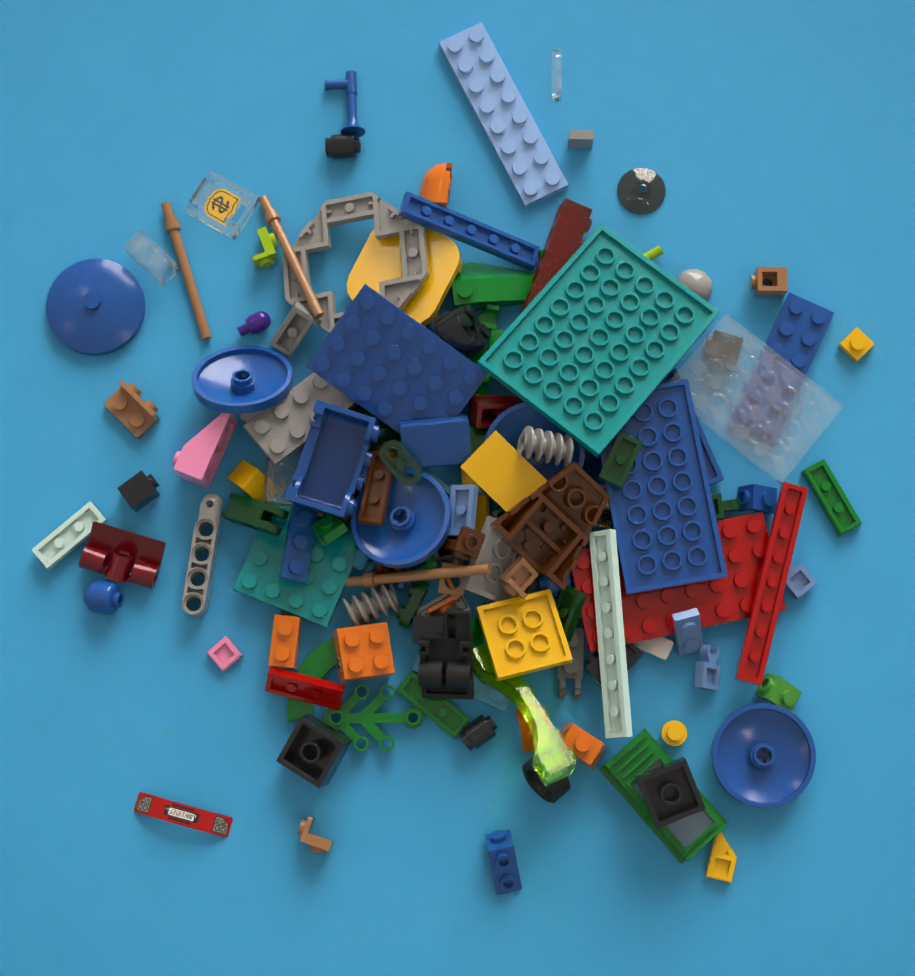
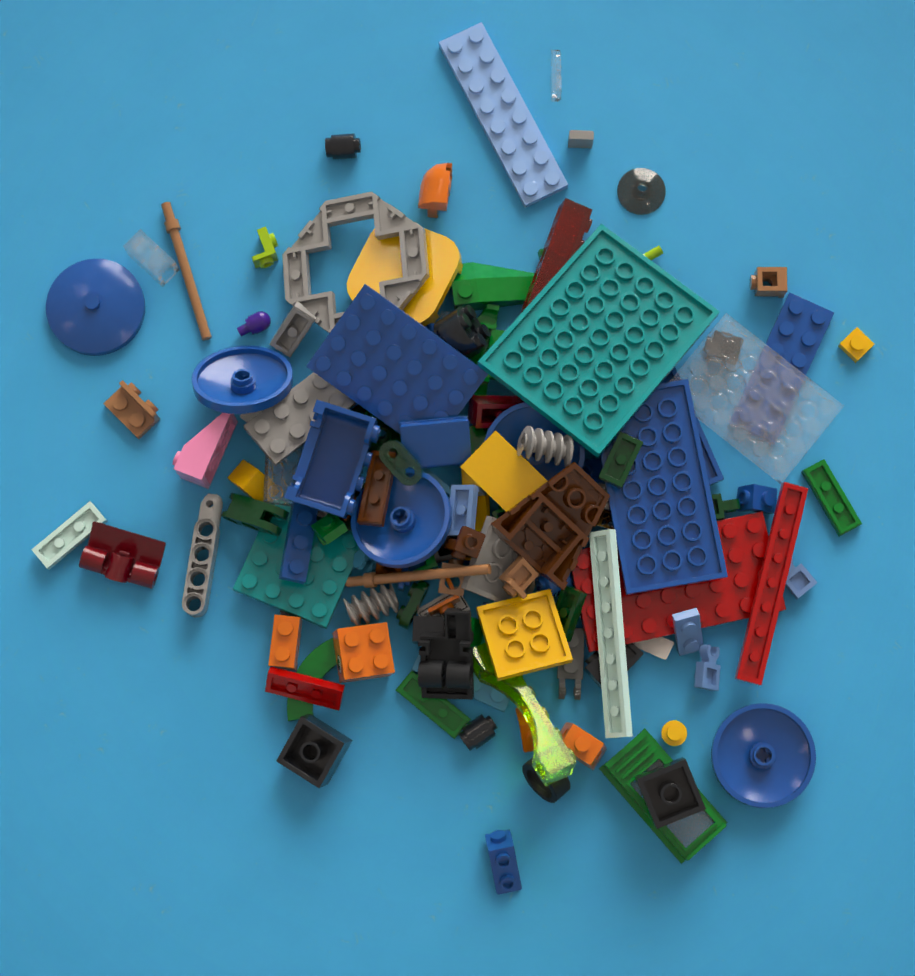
(103, 597): blue head -> none
(139, 490): black brick -> none
(183, 814): sticker -> none
(219, 203): clear container -> none
(224, 654): bright pink tile -> none
(273, 219): medium nougat bar -> none
(317, 843): medium nougat bracket -> none
(350, 85): blue piece -> none
(368, 717): green plant -> none
(469, 231): blue tile -> none
(698, 282): light grey hair -> none
(721, 860): yellow tile -> none
(778, 691): bright green bracket -> none

